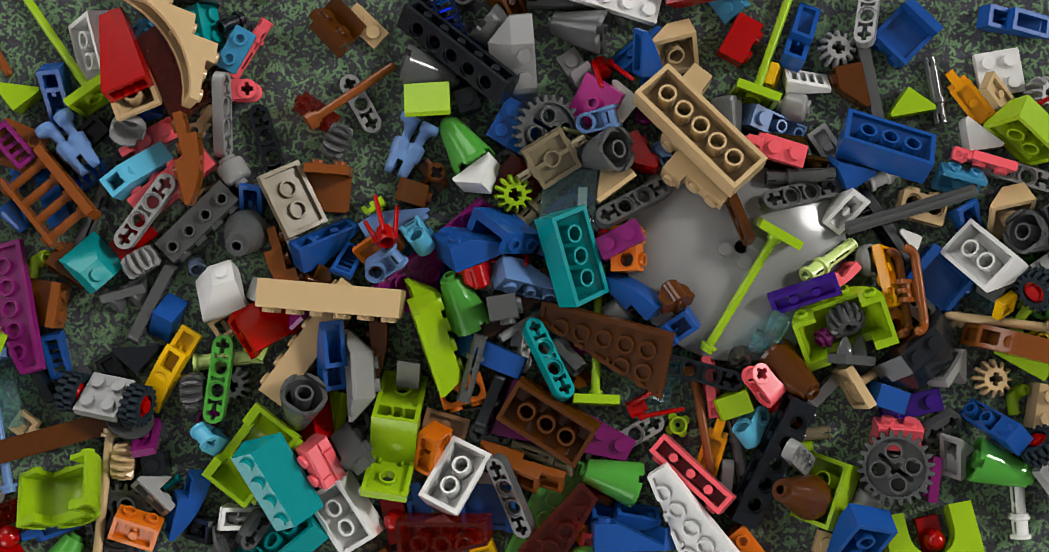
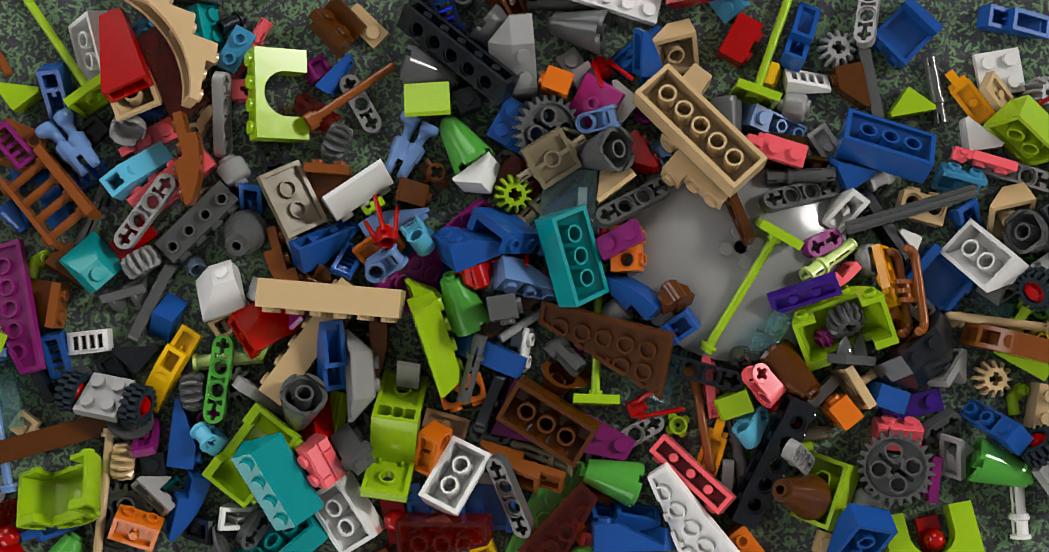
(107, 341): none -> white slope
(183, 449): none -> blue slope
(251, 390): none -> light grey beam
(264, 122): none -> lime arch
(316, 69): none -> magenta slope
(331, 81): none -> blue slope
(358, 191): none -> white slope
(544, 360): teal beam -> none
(555, 82): none -> orange brick
(823, 247): none -> magenta beam
(841, 411): none -> orange brick
(1004, 305): yellow tile -> none

